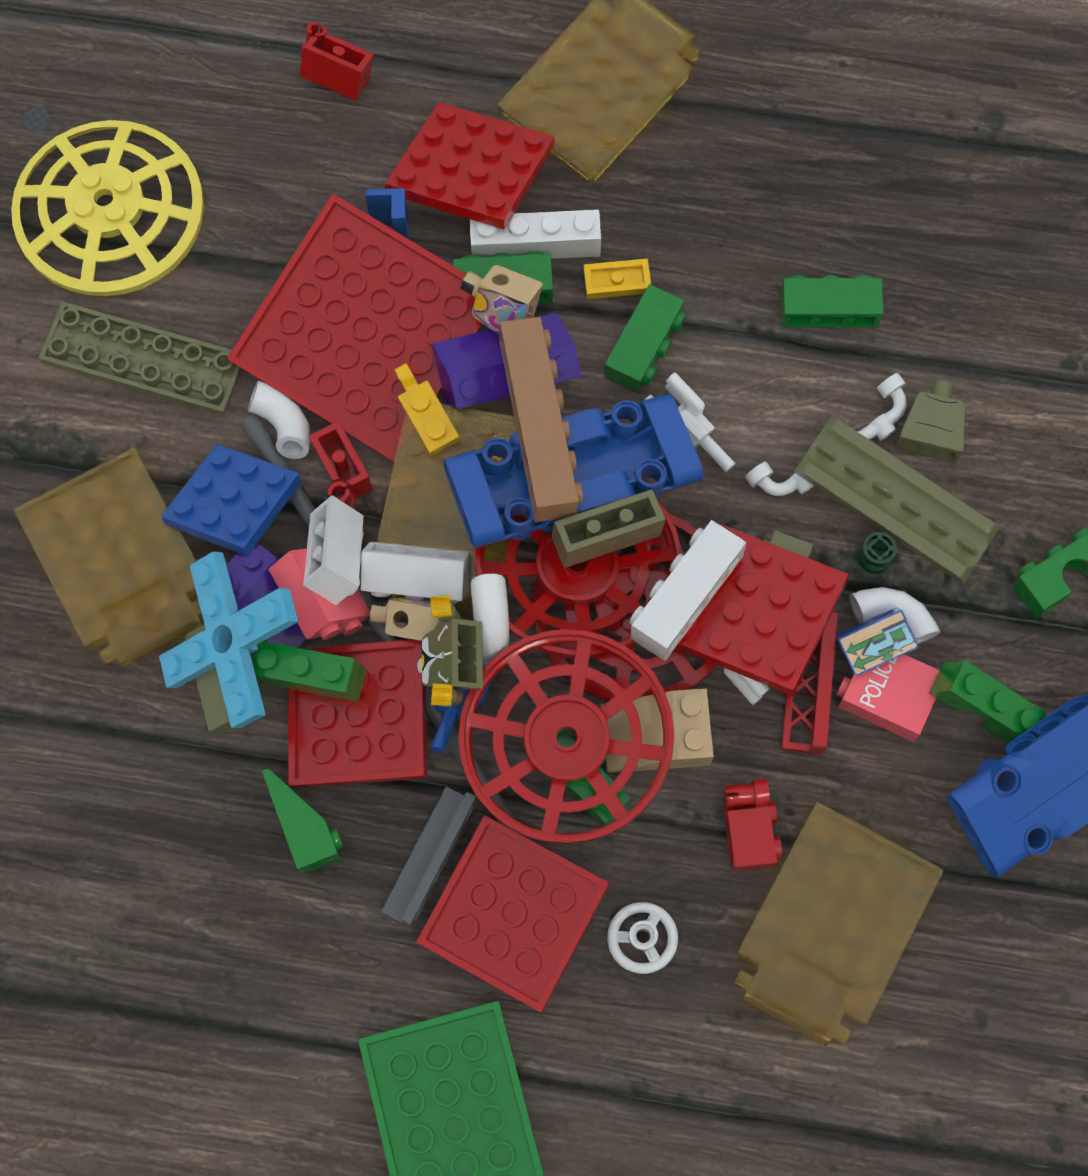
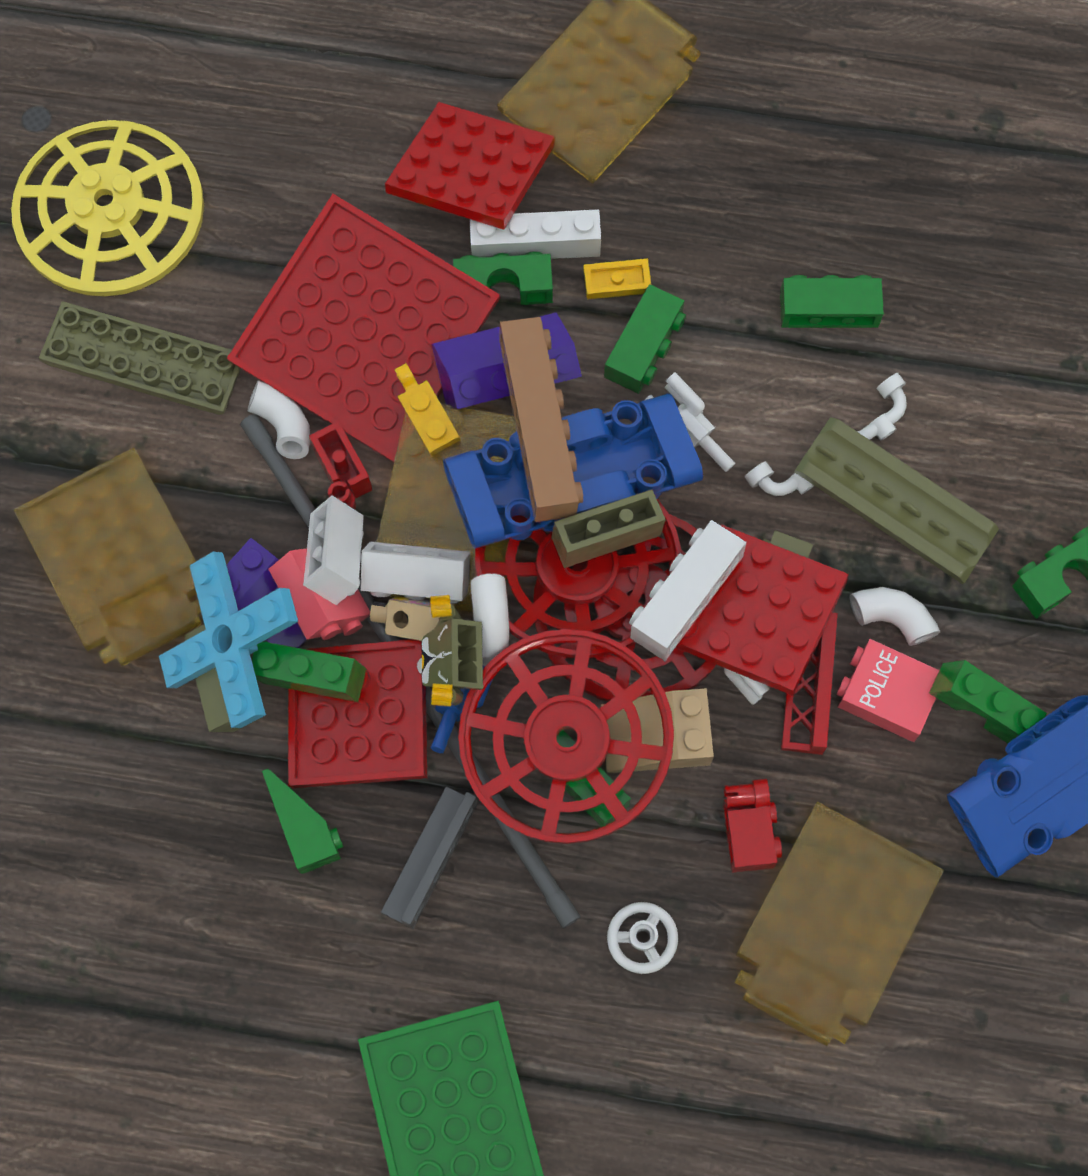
(231, 499): blue plate -> none
(334, 62): red hinge -> none
(389, 208): blue panel -> none
(502, 296): tan torso -> none
(513, 913): red plate -> none
(875, 560): dark green wheel -> none
(877, 641): panel -> none
(935, 425): olive torso -> none

